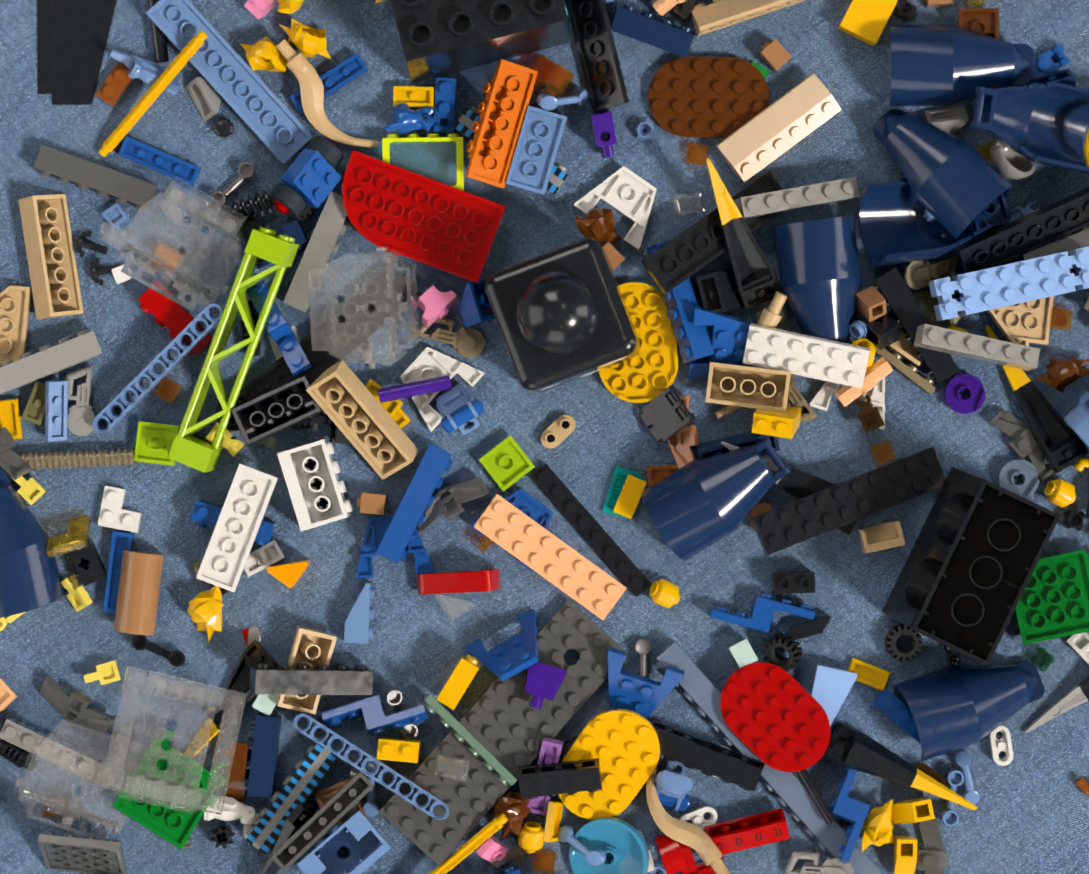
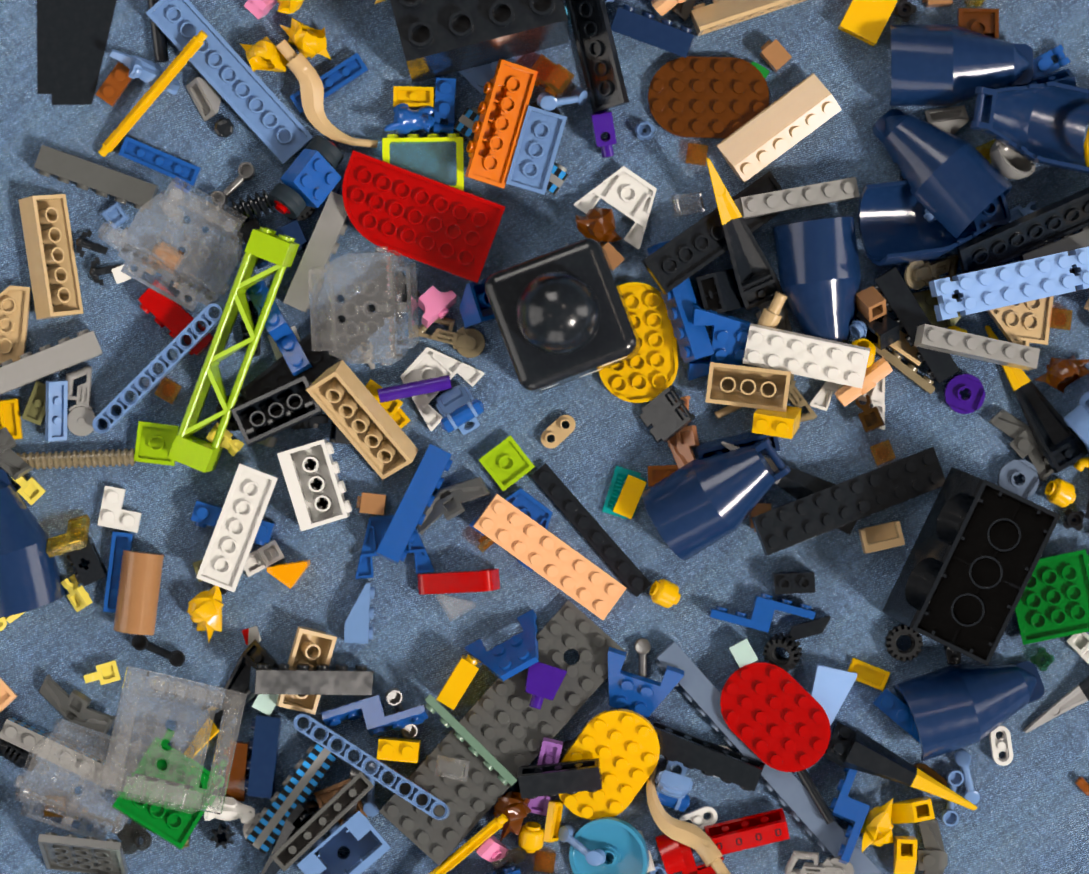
(130, 838): none -> clear smoke plate

